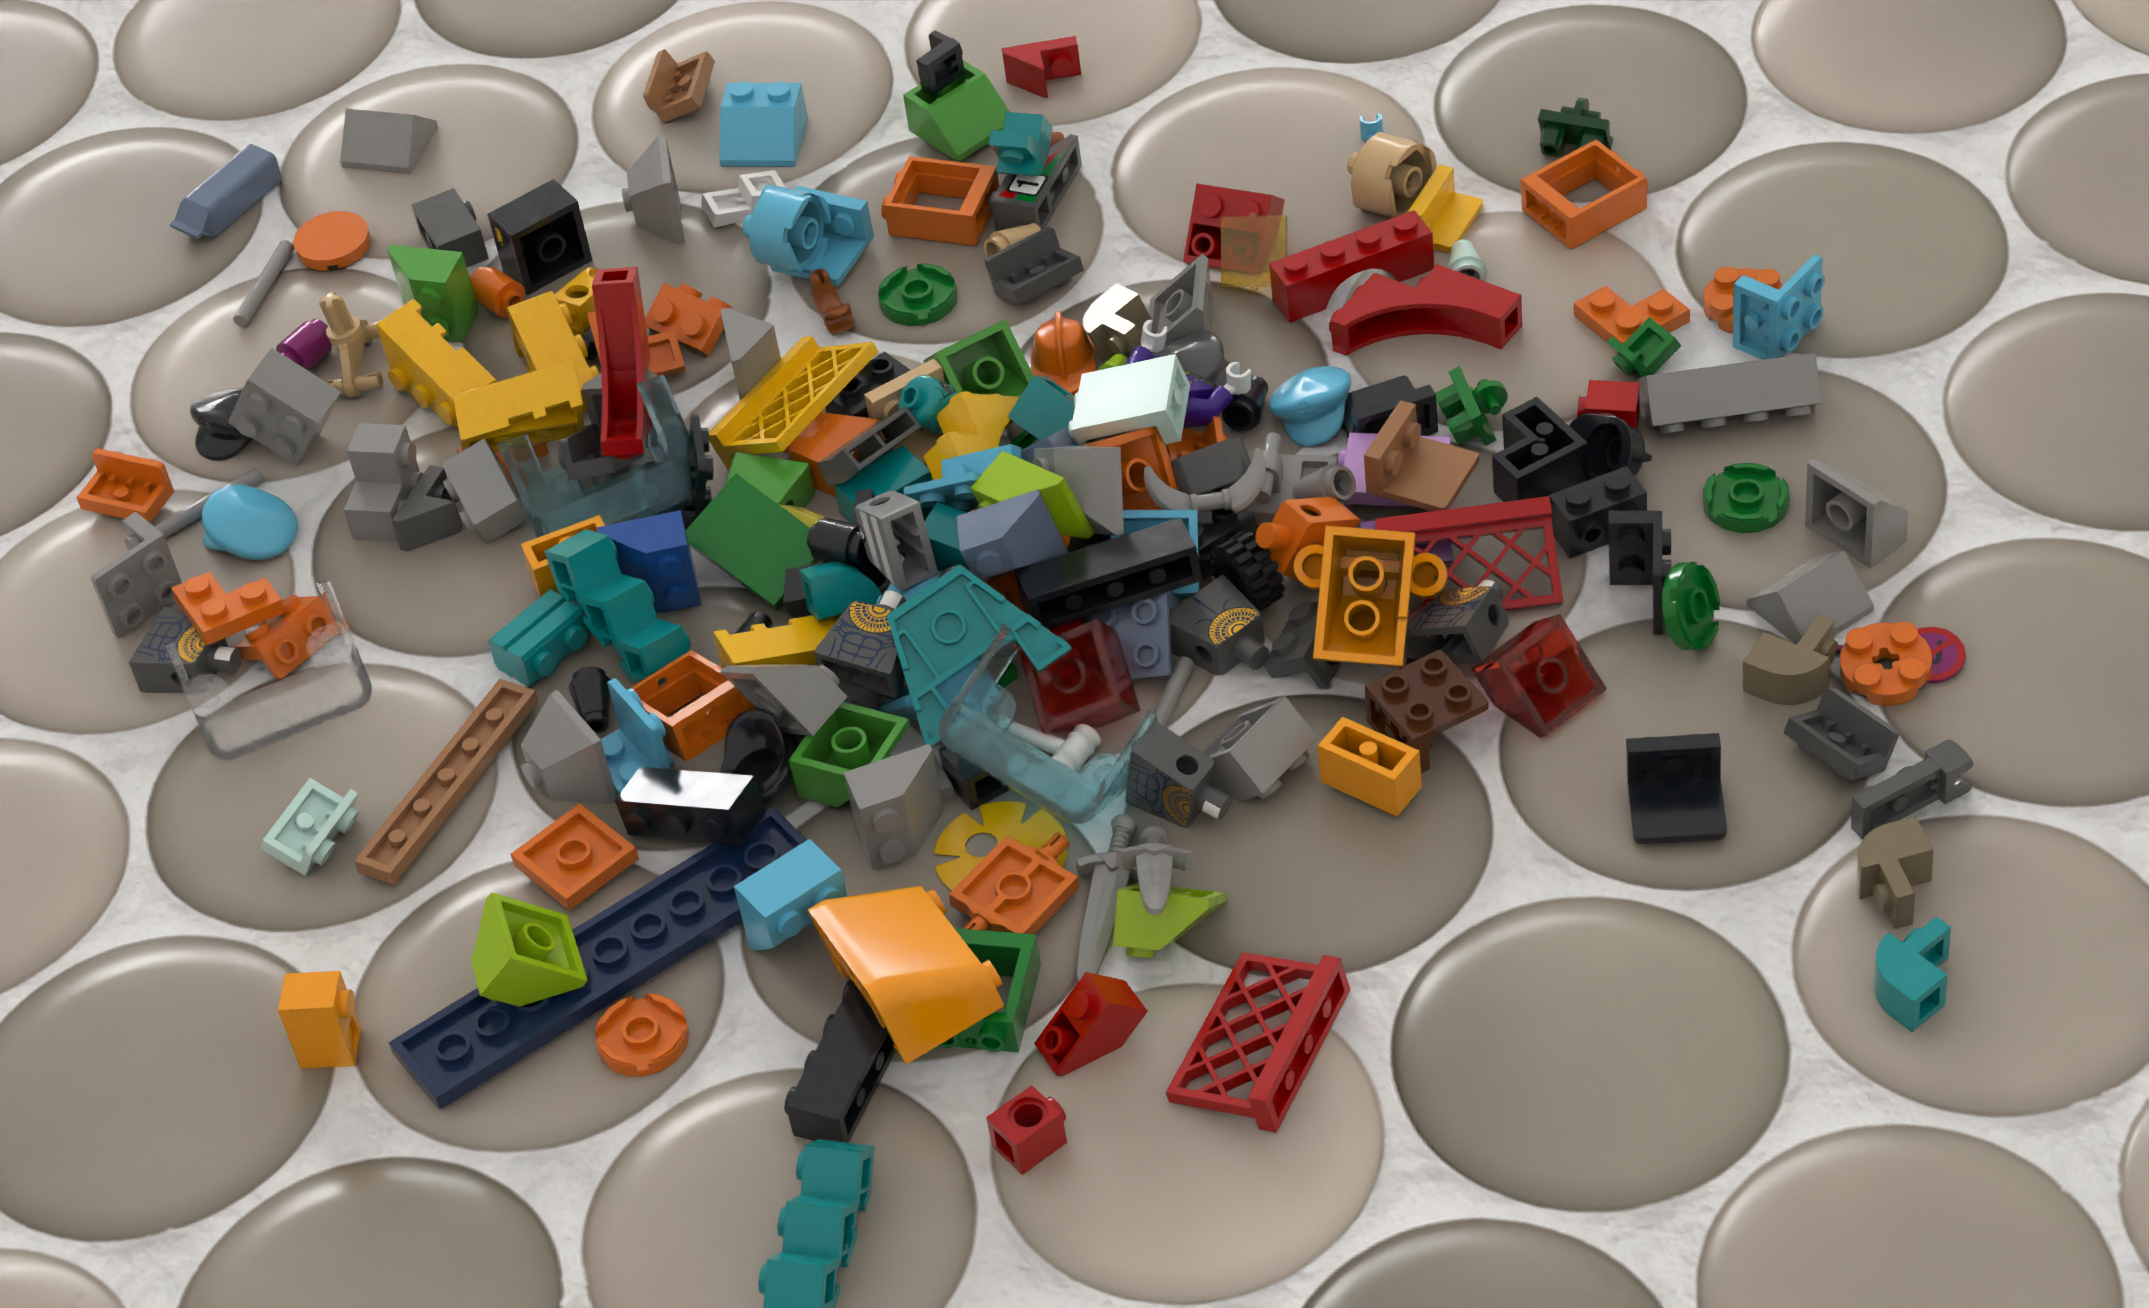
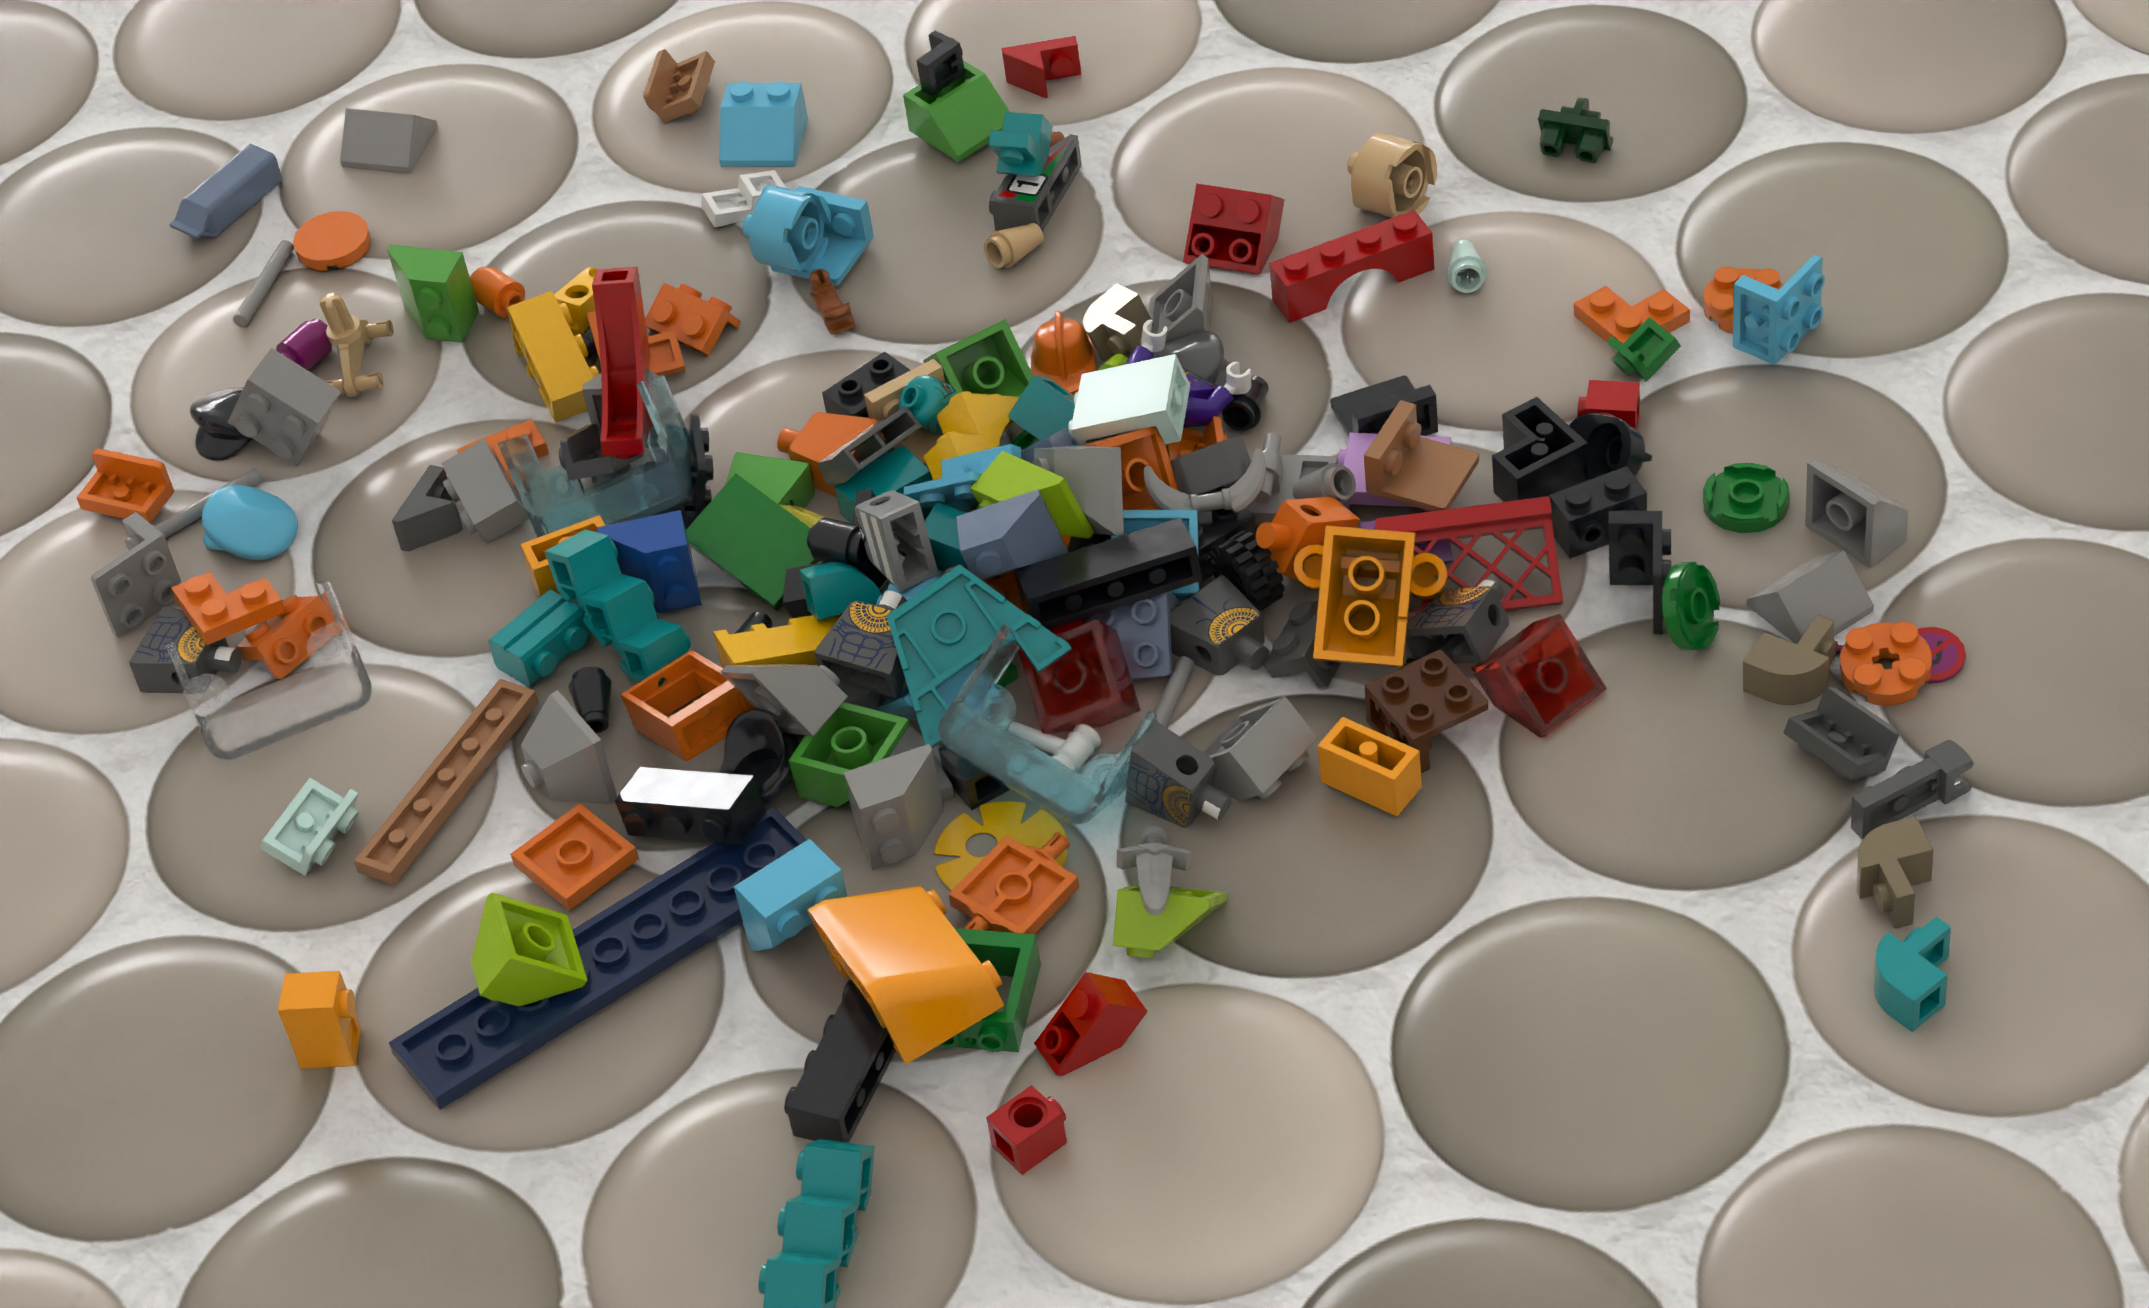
(384, 476): light grey brick -> none
(426, 362): yellow wedge -> none
(450, 225): dark grey brick -> none
(538, 404): yellow wedge -> none
(540, 236): black brick -> none
(638, 739): medium azure bracket -> none
(642, 1035): orange tile -> none
(654, 193): light grey slope -> none
(751, 348): light grey slope -> none
(788, 398): yellow fence -> none
(917, 295): green tile -> none
(940, 178): orange window -> none
(1032, 267): dark grey bracket -> none
(1102, 898): light grey sword -> none
(1249, 247): clear yellow piece -> none
(1293, 1043): red fence -> none
(1312, 404): medium azure piece -> none
(1369, 129): medium azure hand -> none
(1438, 305): red arch -> none
(1444, 210): yellow panel -> none
(1484, 399): green hips -> none
(1545, 190): orange window -> none
(1675, 788): black bracket -> none
(1730, 391): light grey slope -> none

